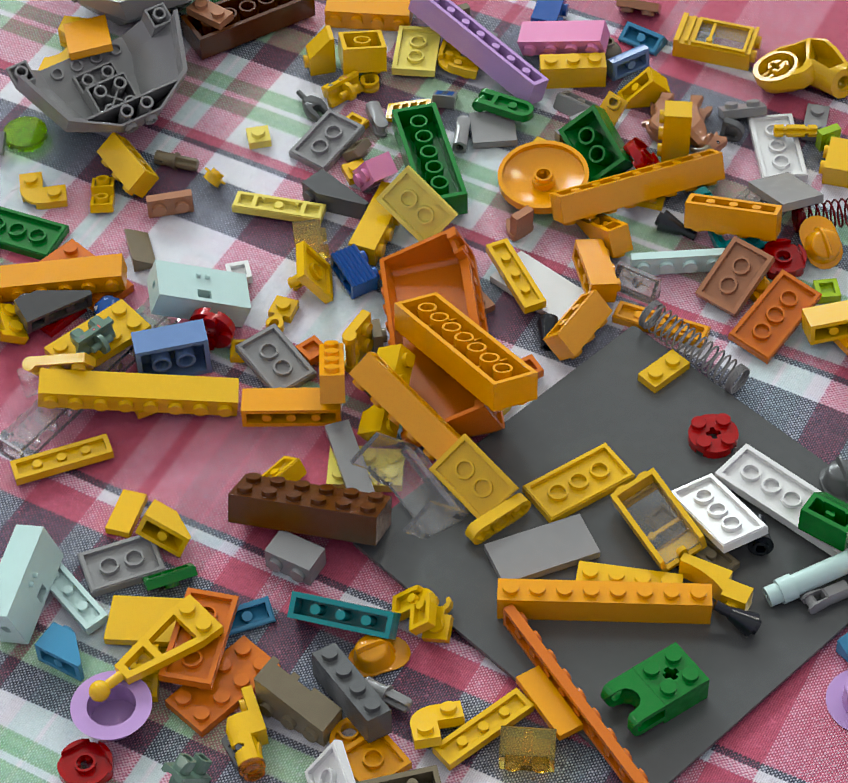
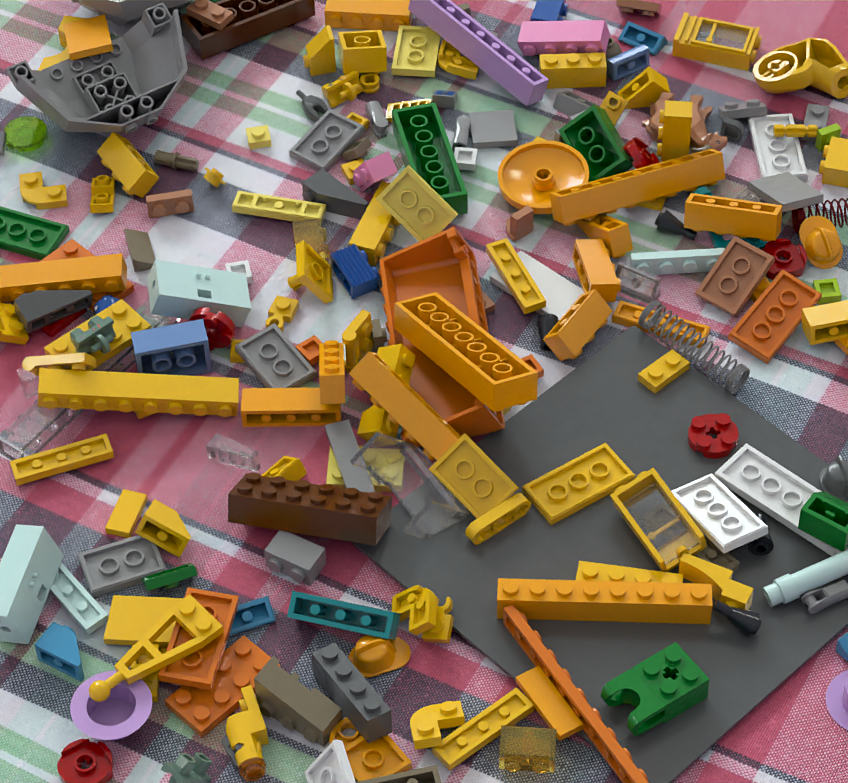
(231, 453): none -> clear slope
(391, 696): light grey axle -> none
(466, 158): none -> white plate
(503, 105): green plate -> none
(542, 549): light grey tile -> none

